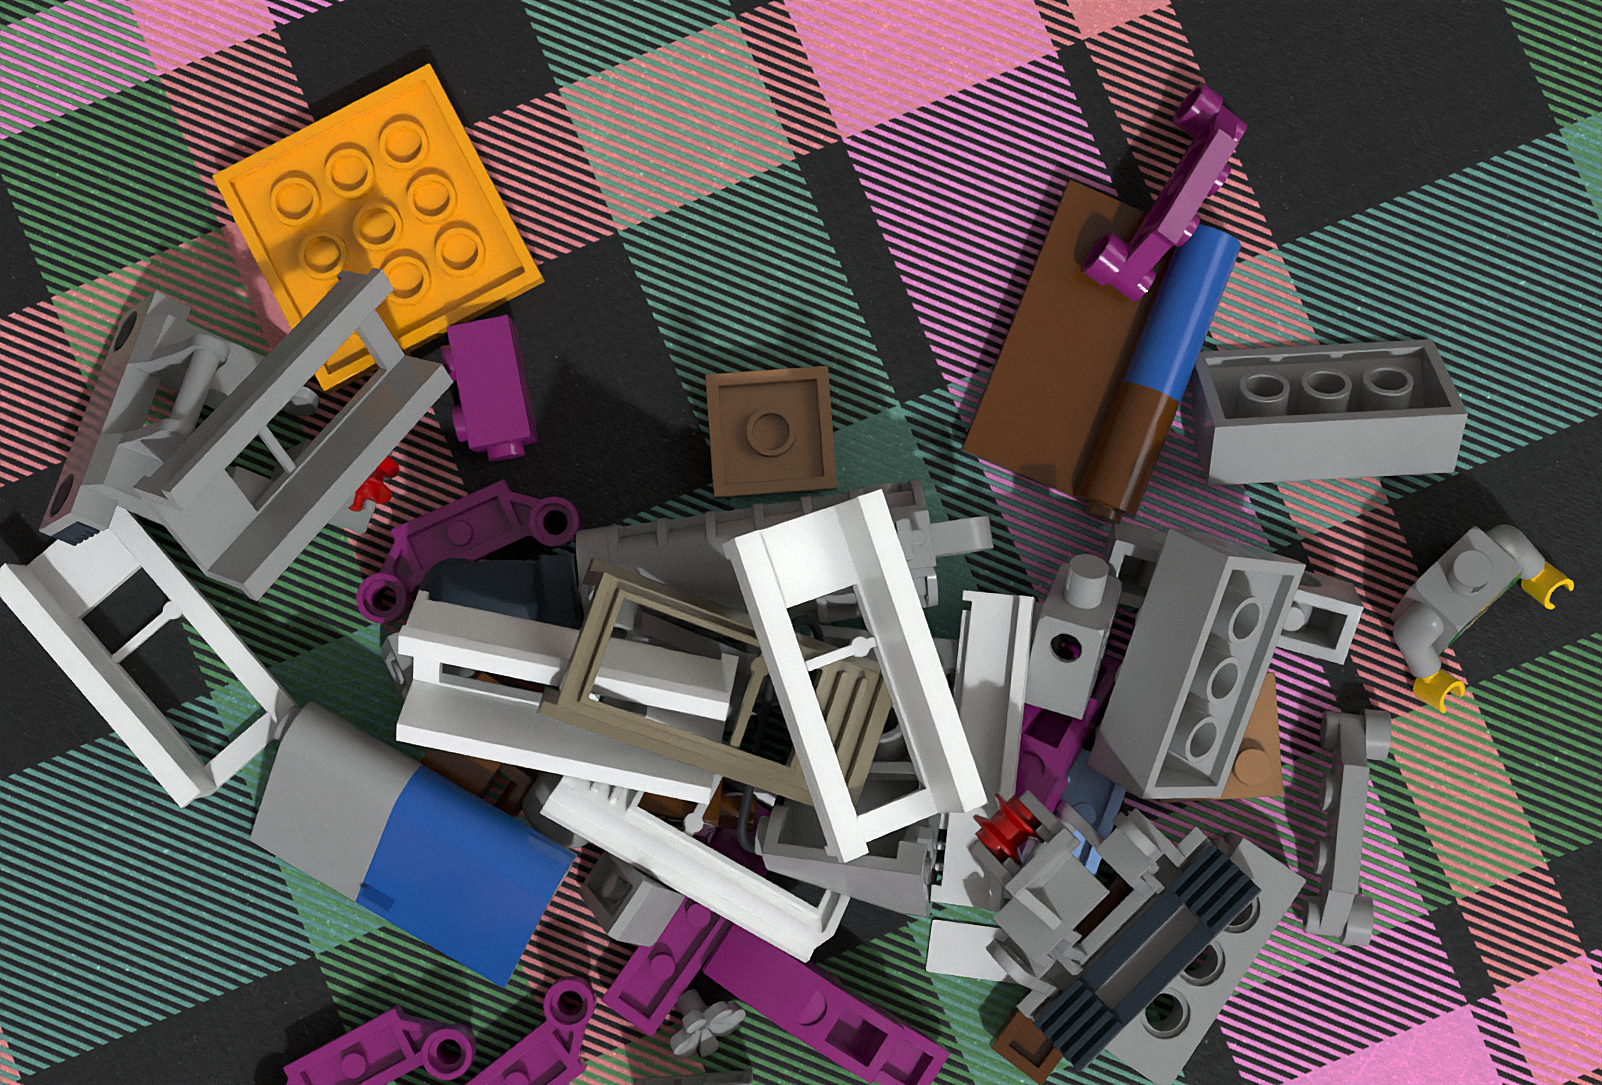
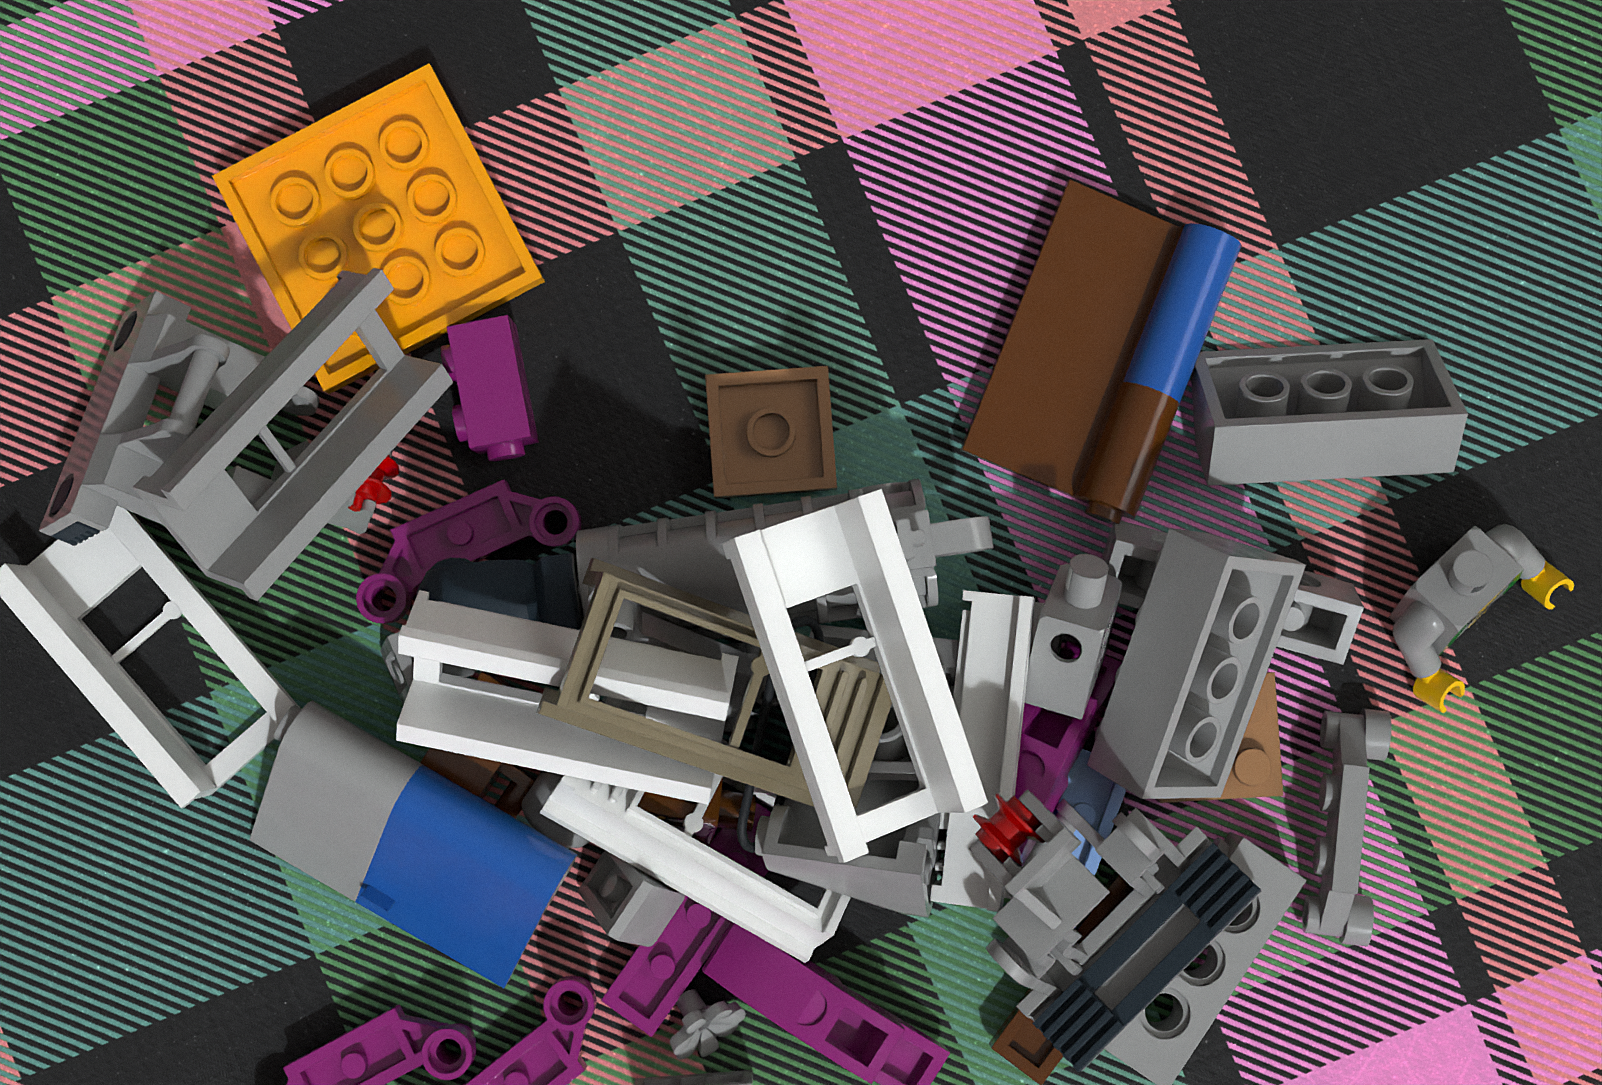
(962, 951): white sticker -> none
(1173, 214): magenta plate -> none

